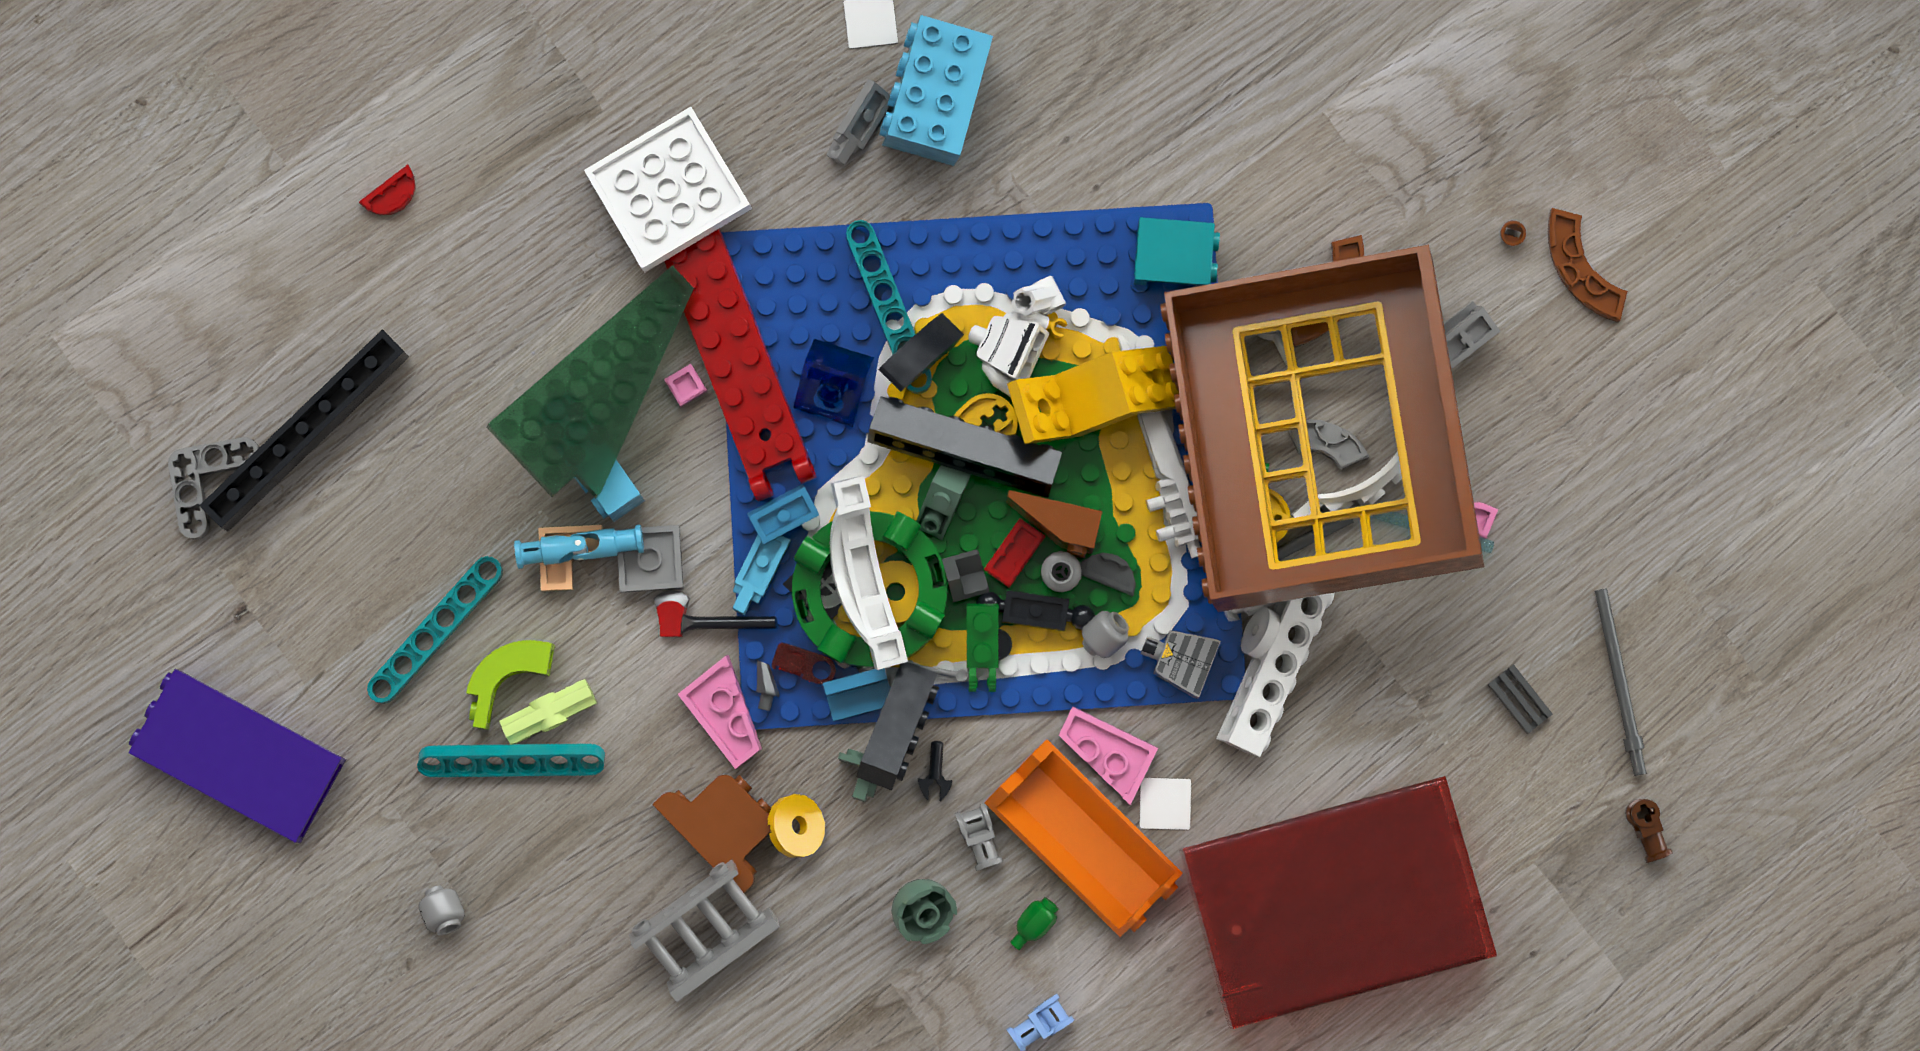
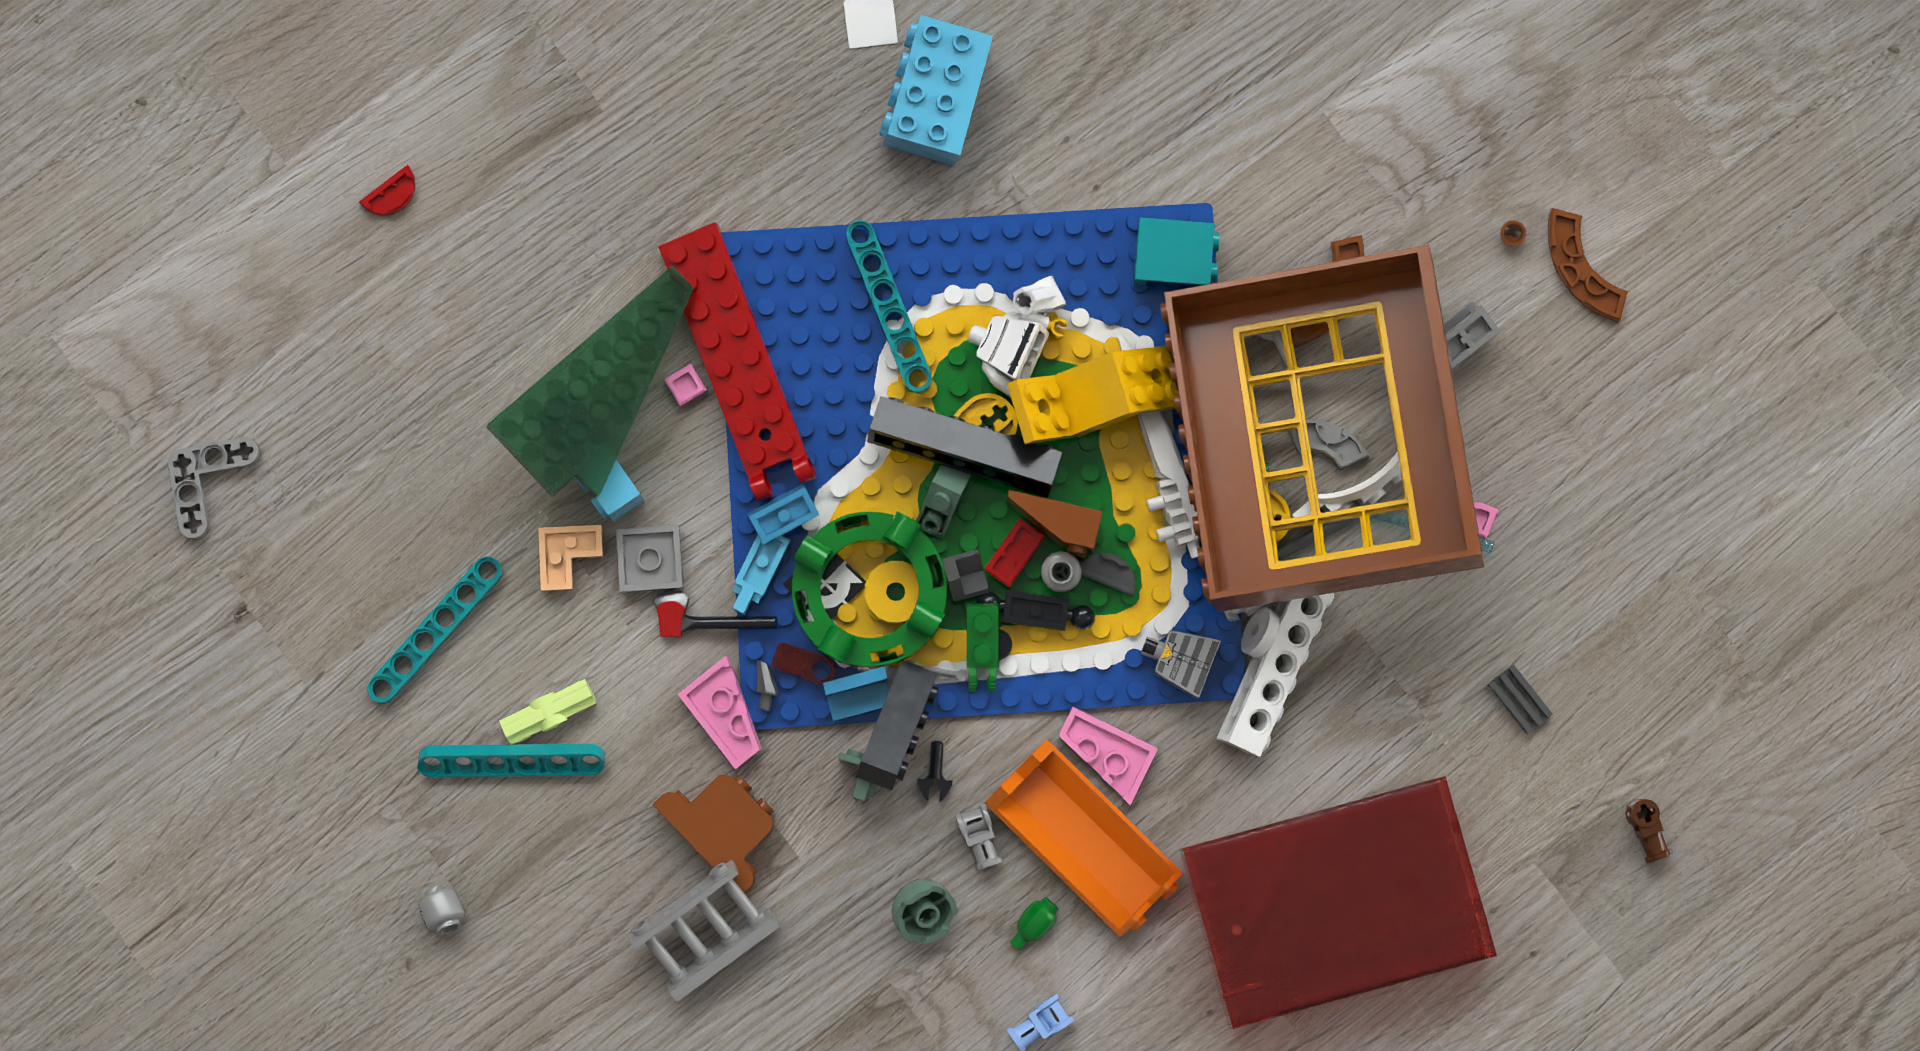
(236, 755): dark purple brick -> none
(304, 431): black brick -> none
(498, 666): lime arch -> none
(560, 549): medium azure piece -> none
(667, 189): white plate -> none
(810, 821): yellow tile -> none
(833, 382): clear blue slope -> none
(859, 122): light grey hinge -> none
(859, 576): white piece -> none
(921, 352): black slope -> none
(1105, 634): light grey head -> none
(1165, 803): white sticker -> none
(1633, 742): dark grey bar -> none

